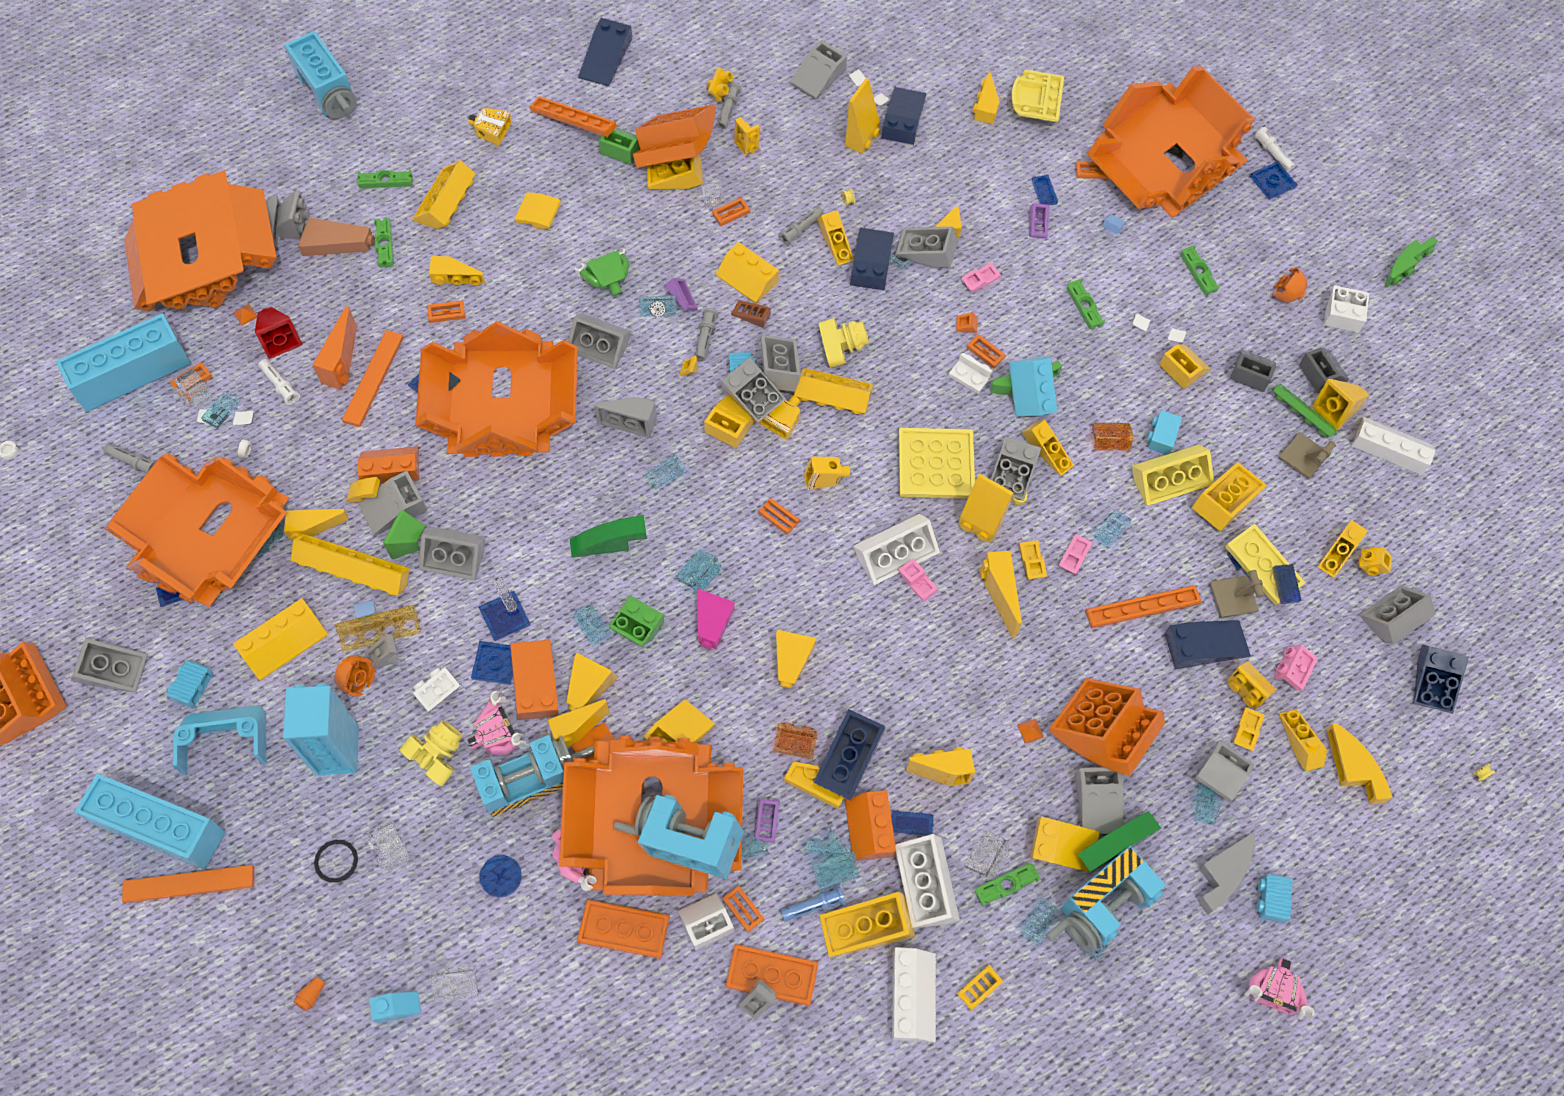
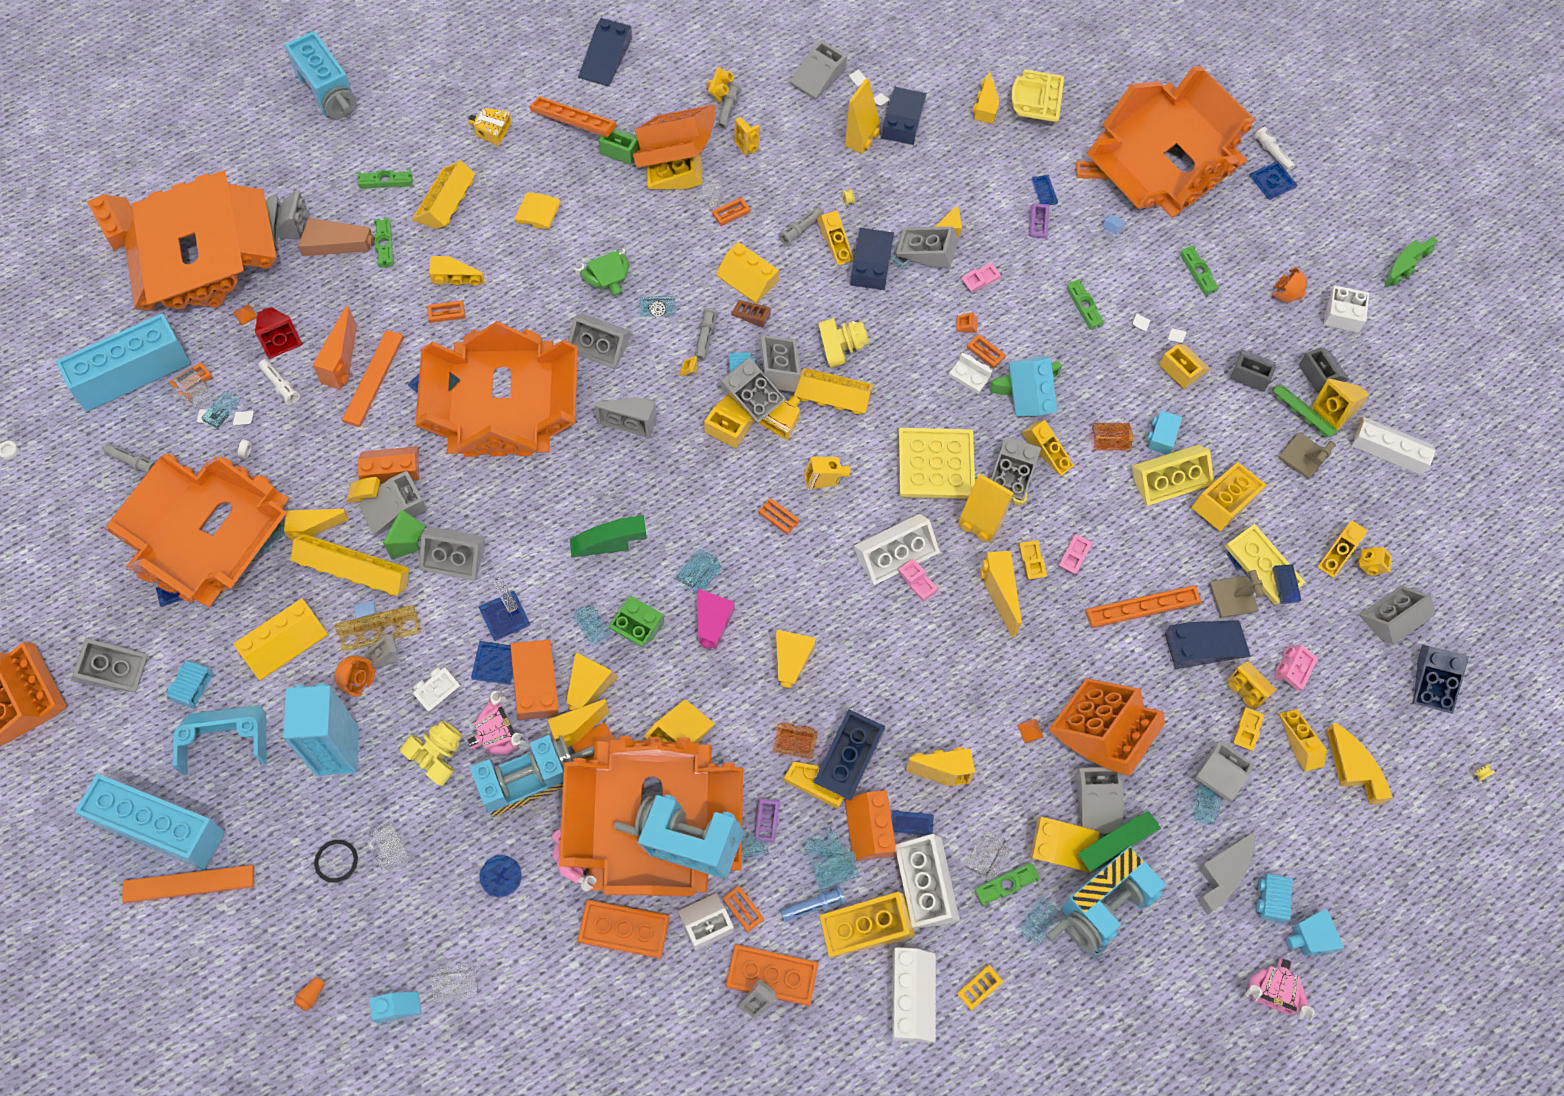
(113, 216): none -> orange slope
(662, 467): clear light blue slope -> none
(682, 294): medium lavender slope -> none
(1107, 538): clear light blue slope -> none
(1316, 935): none -> medium azure torso

